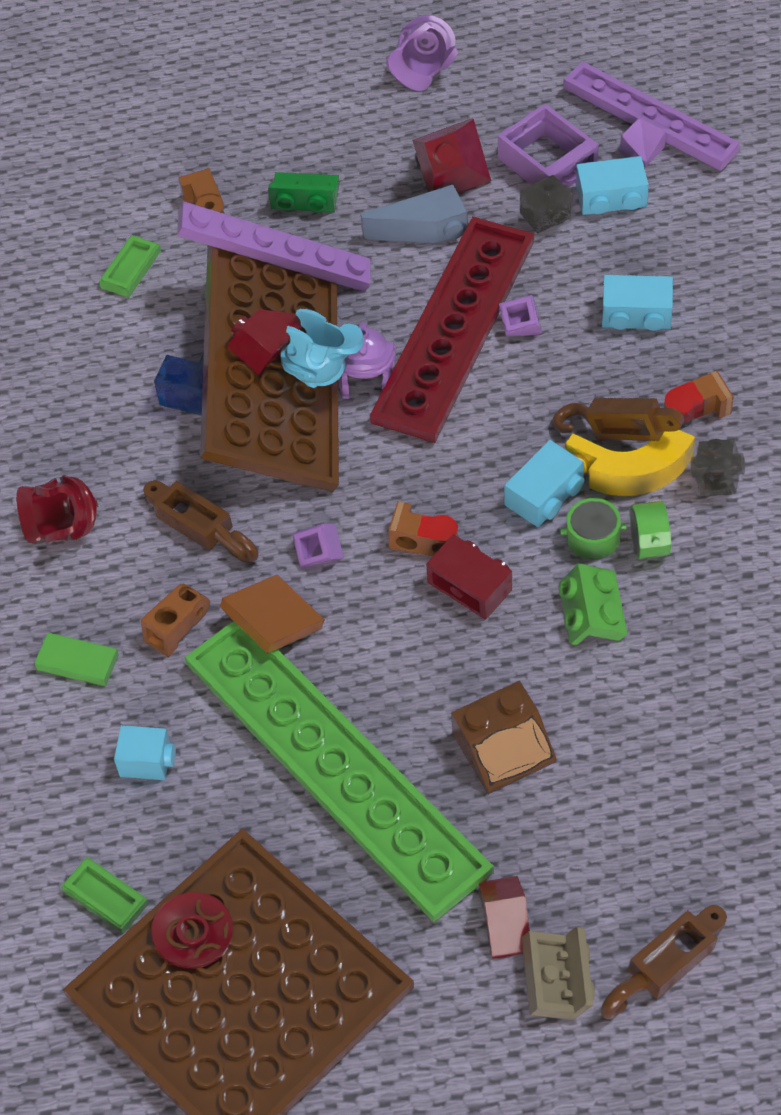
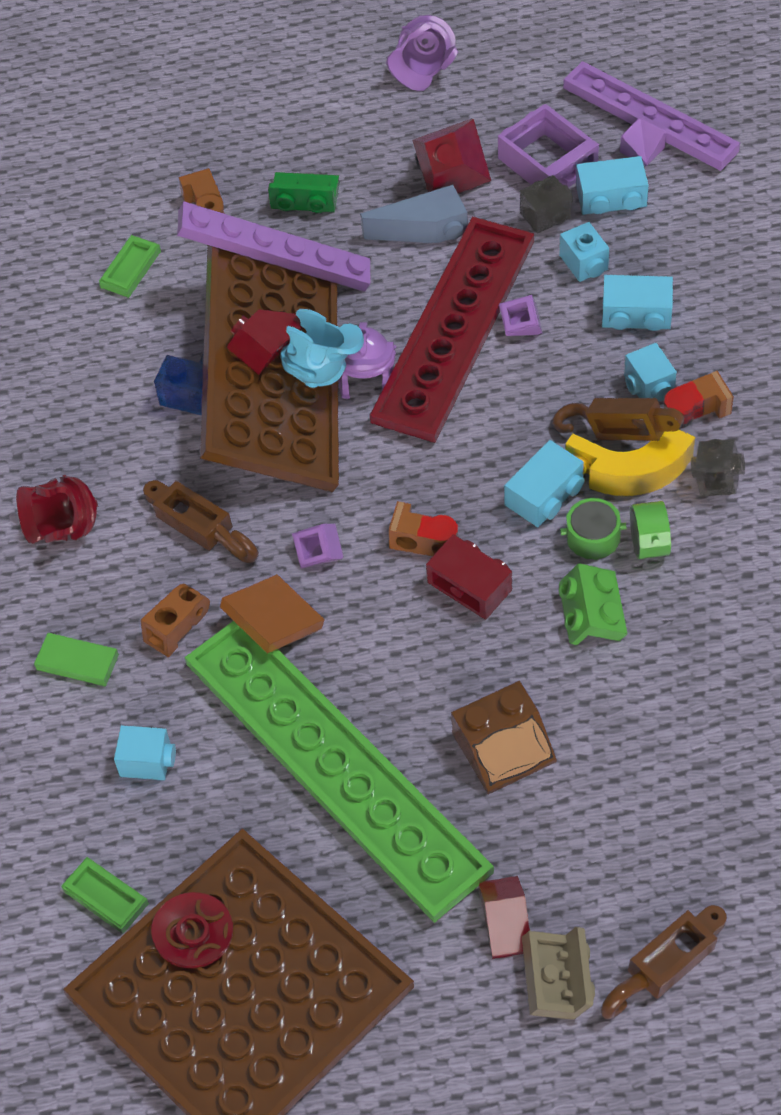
(584, 252): none -> medium azure brick
(649, 373): none -> medium azure brick

